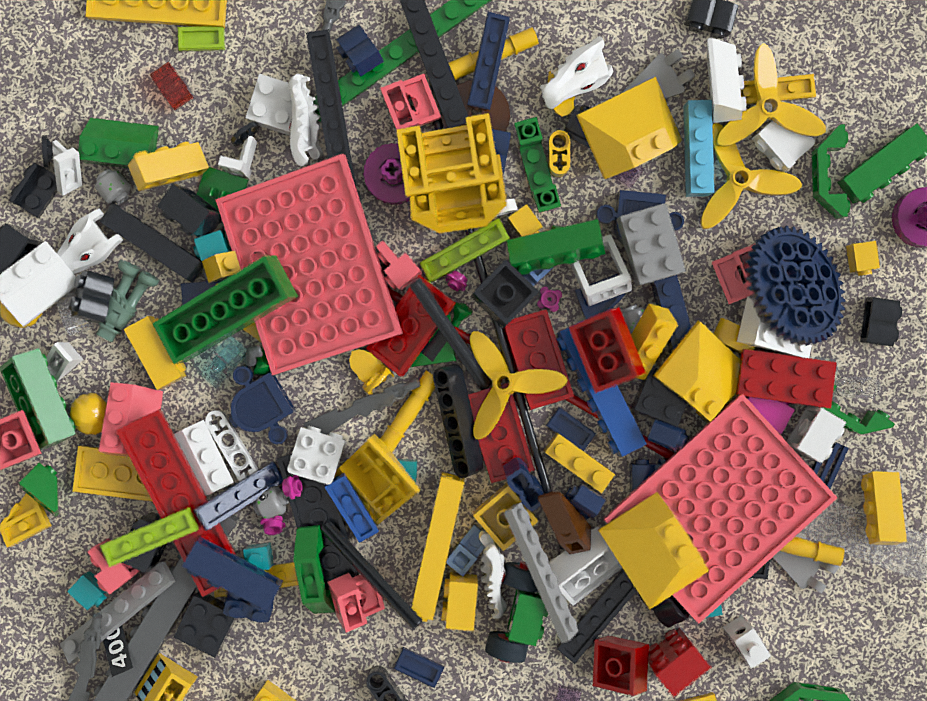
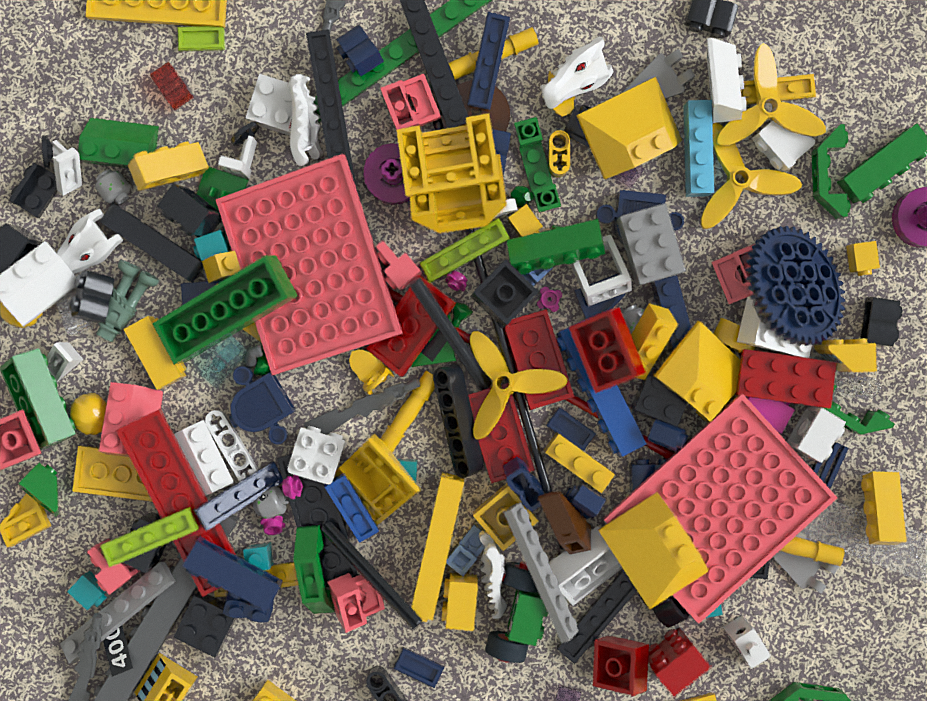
(521, 195): none -> green rock
(850, 354): none -> yellow slope

